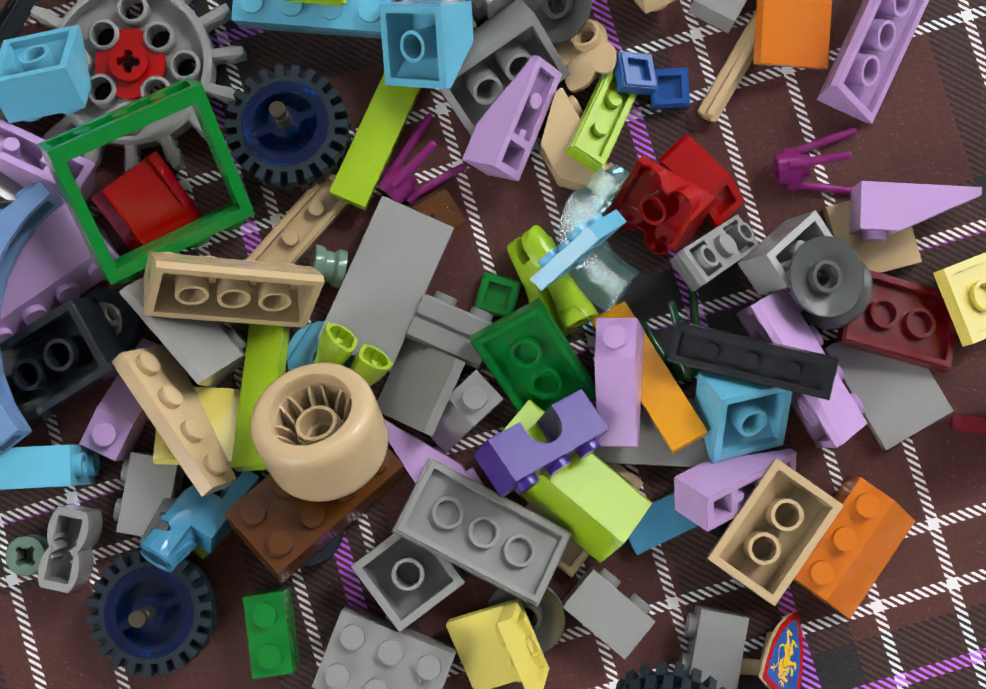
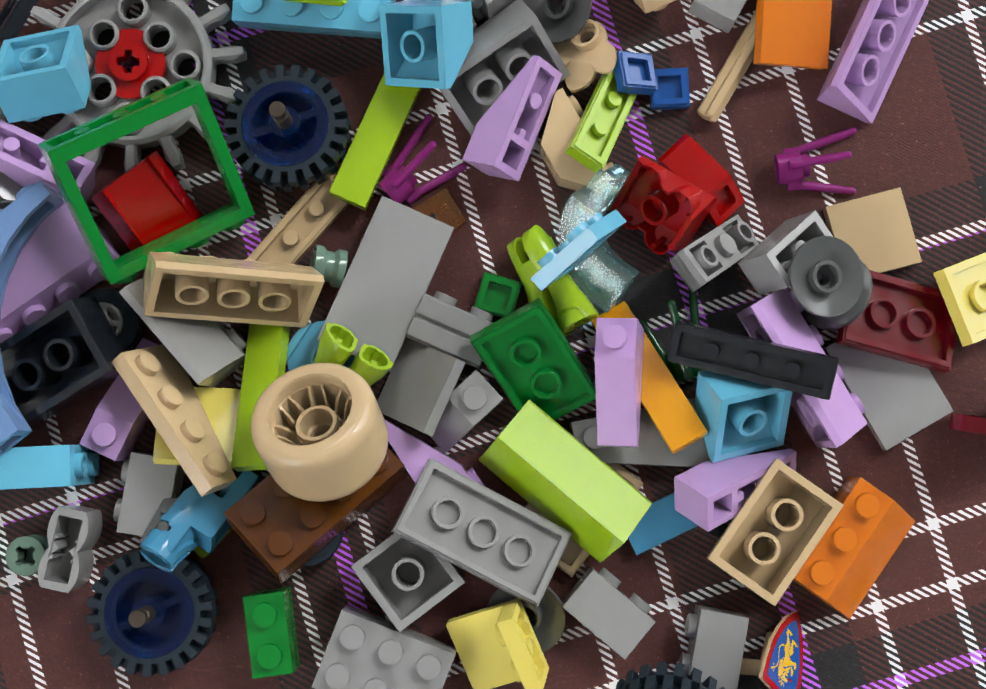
(516, 459): arch -> none
(891, 207): lavender slope -> none

